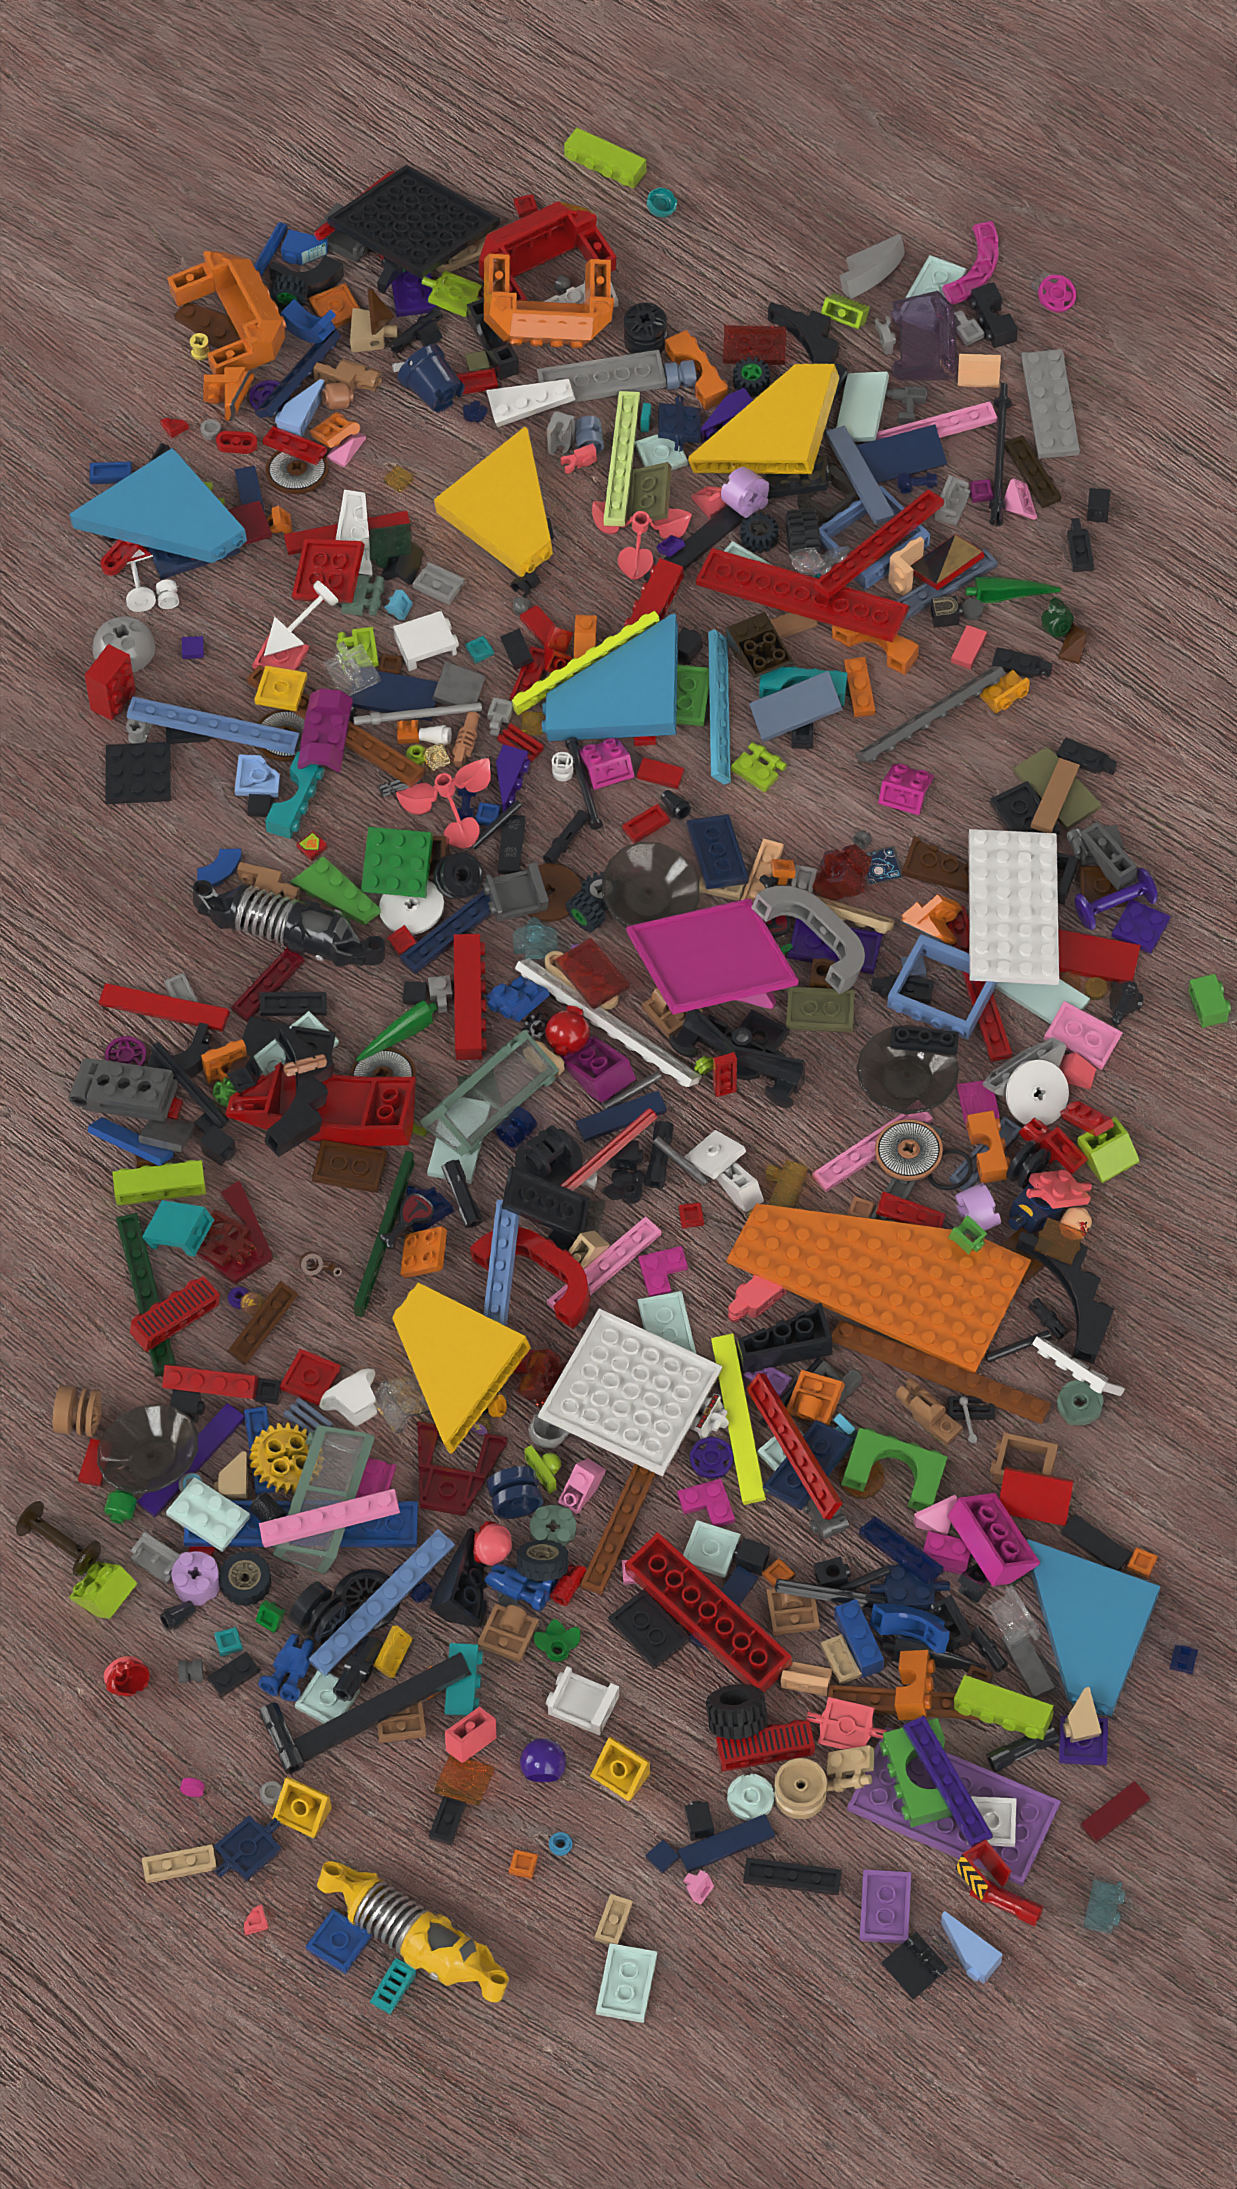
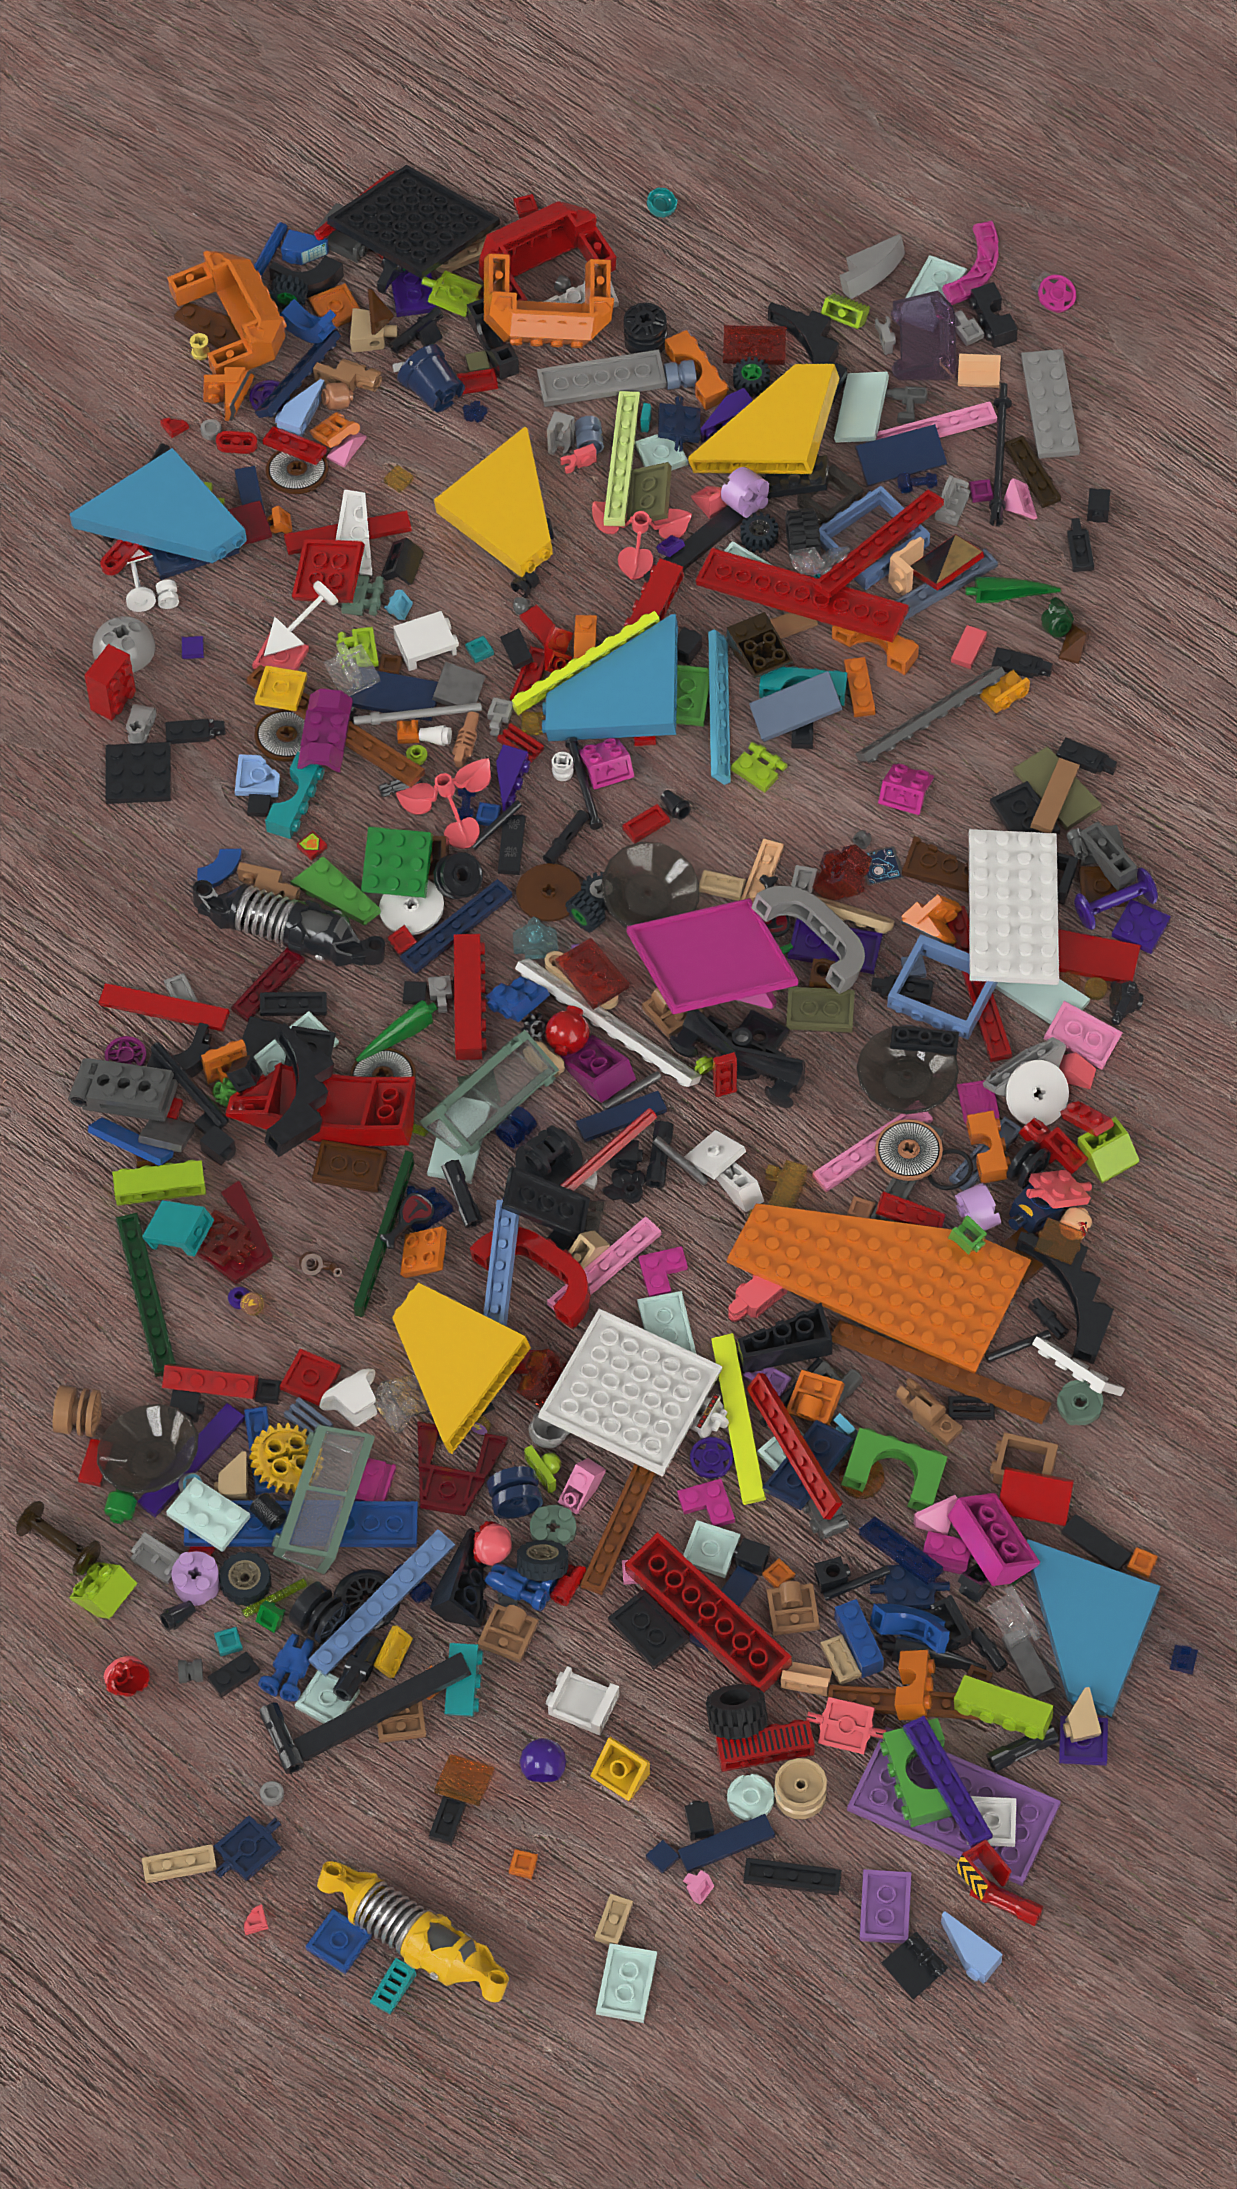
(109, 472): blue tile -> none
(174, 1313): red brick -> none
(192, 1787): dark pink tile -> none
(213, 725): medium blue plate -> none
(262, 1322): reddish brown plate -> none
(275, 1597): none -> clear neon green bar
(302, 1807): yellow slope -> none
(305, 1065): nougat axle -> none
(329, 1518): bright pink plate -> none
(389, 542): clear green hinge -> none
(436, 757): clear yellow plate -> none
(438, 583): light grey plate -> none
(470, 1734): coral brick -> none
(498, 1406): light orange tile -> none
(516, 893): dark grey panel -> none
(526, 400): white wing -> none
(557, 1638): green plate -> none
(560, 1837): dark azure plate -> none
(605, 158): lime brick -> none
(660, 773): red tile -> none
(691, 1215): red tile -> none
(717, 851): dark blue tile -> none
(783, 870): orange tile -> none
(828, 1593): black axle -> none
(850, 1762): tan plate -> none
(859, 475): sand blue tile -> none
(945, 611): black brick -> none
(972, 609): dark grey tile -> none
(972, 1437): light grey hinge -> none
(1103, 1905): clear light blue bracket -> none
(1115, 1812): dark red tile -> none
(1209, 1000): bright green brick -> none

